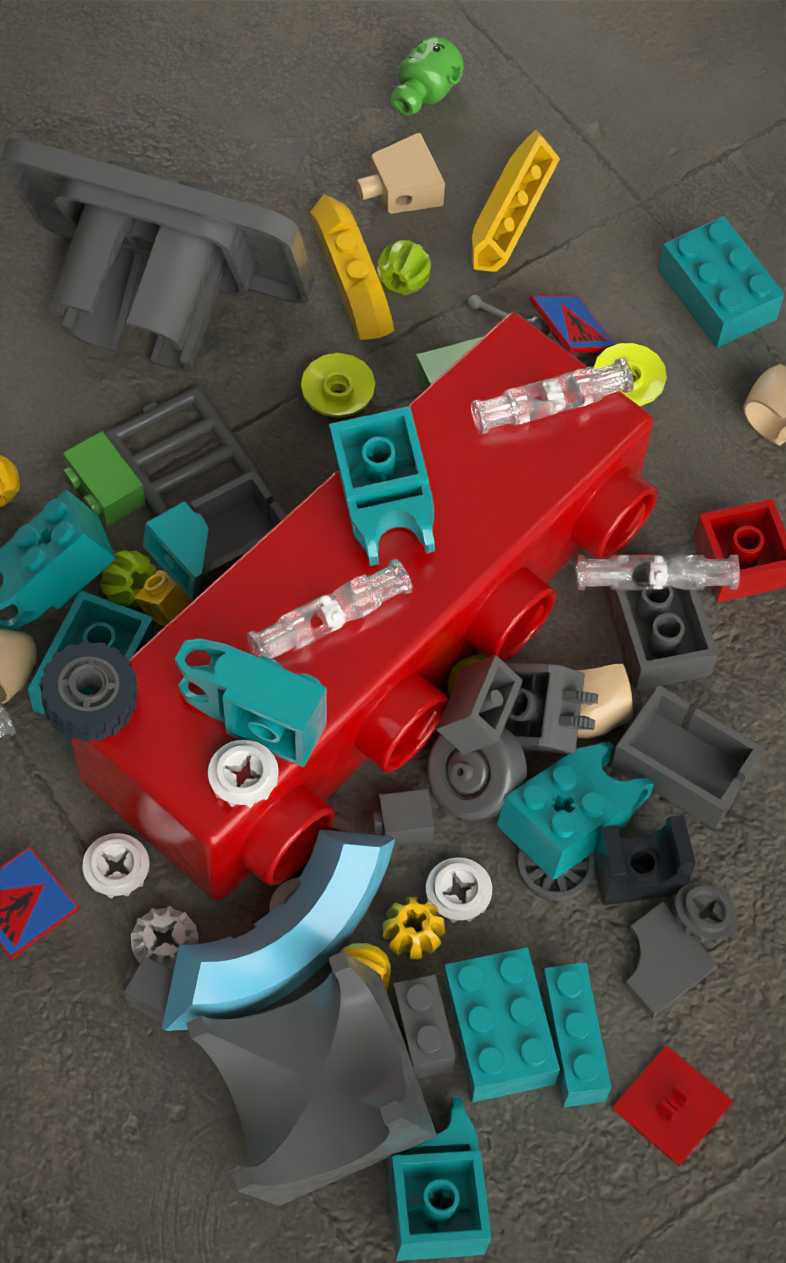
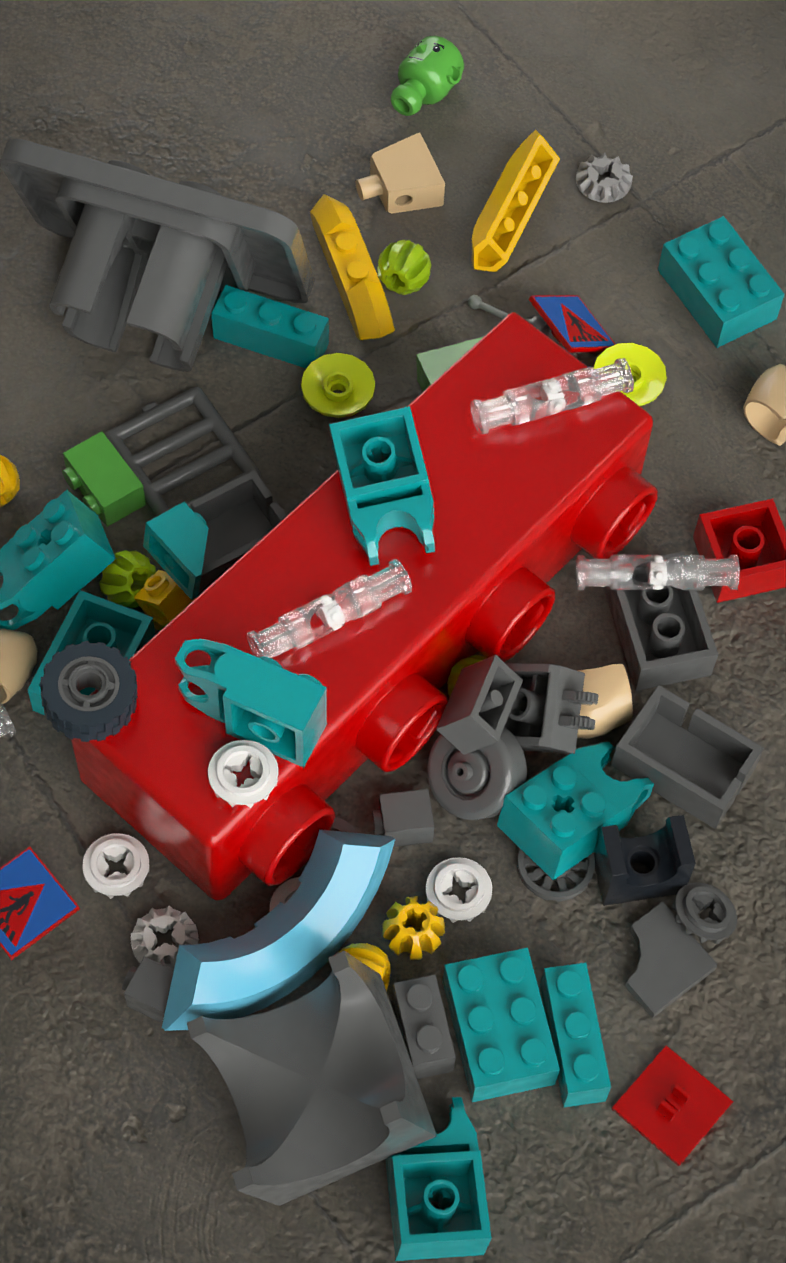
(269, 327): none -> teal brick
(610, 188): none -> light grey gear

